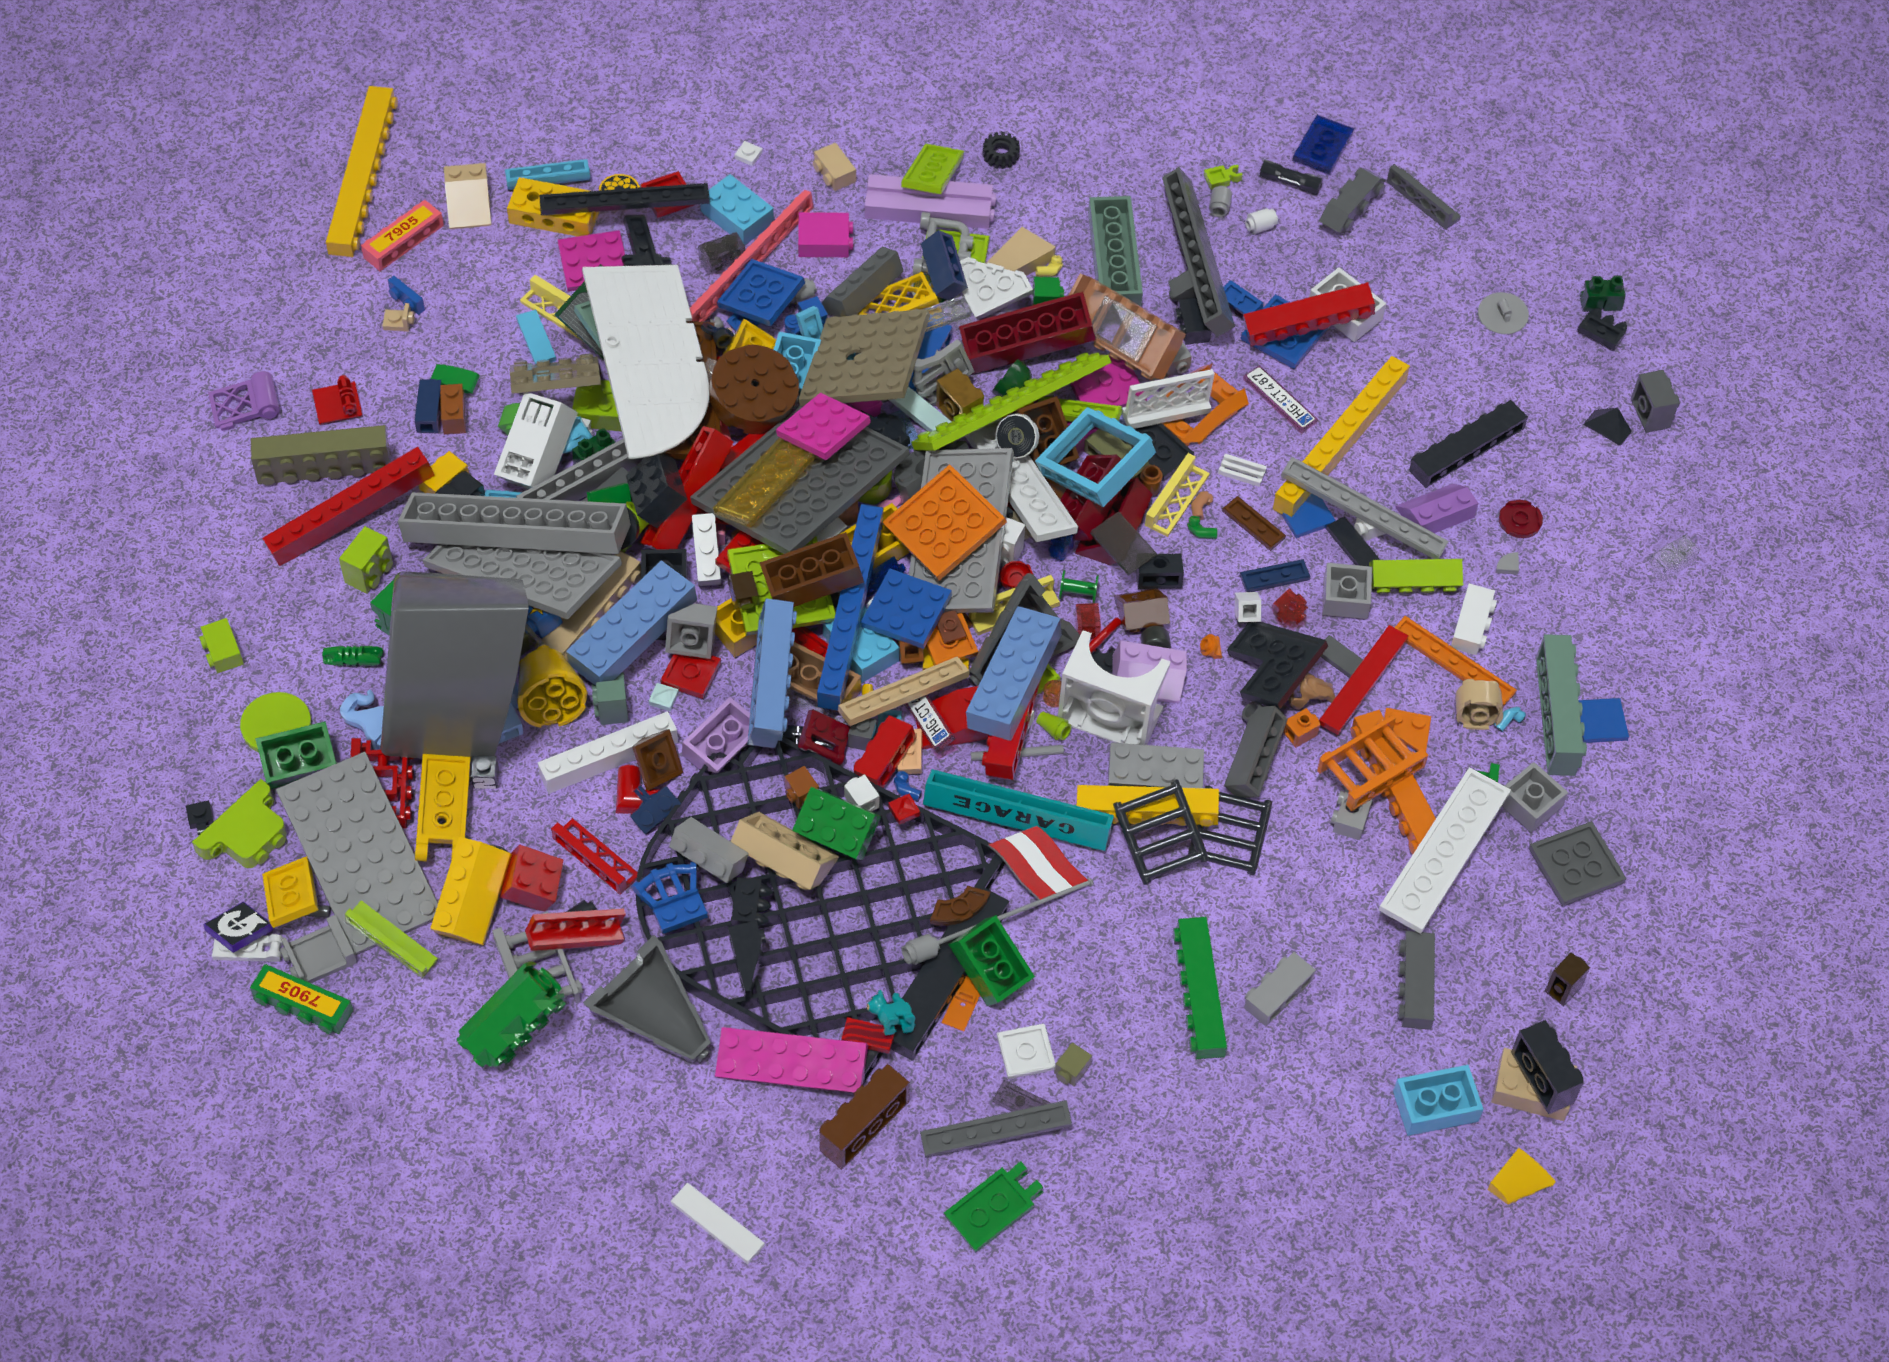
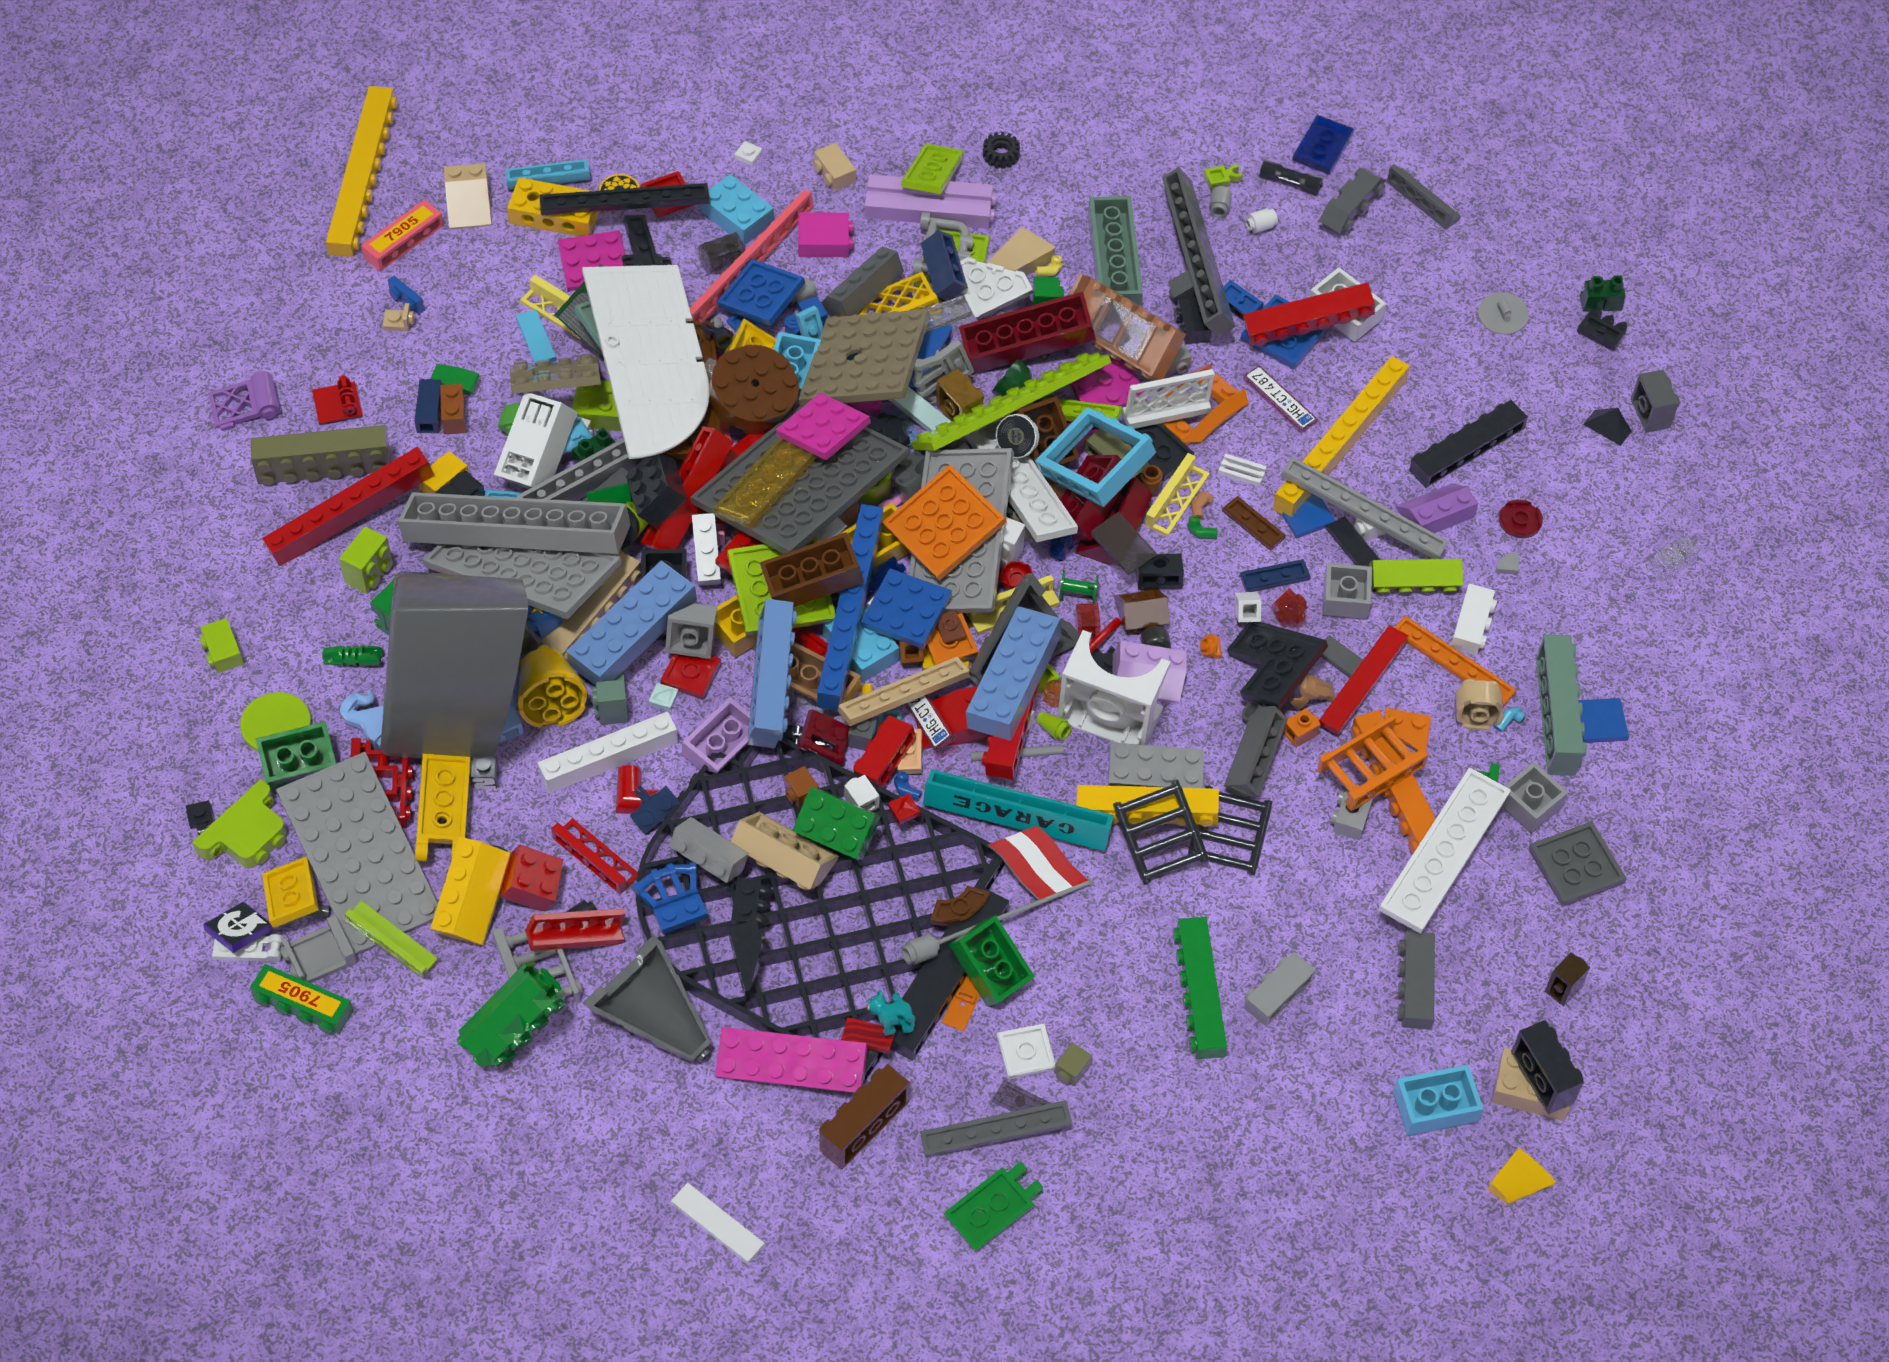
(657, 759): reddish brown slope -> none
(743, 590): dark brown brick -> none

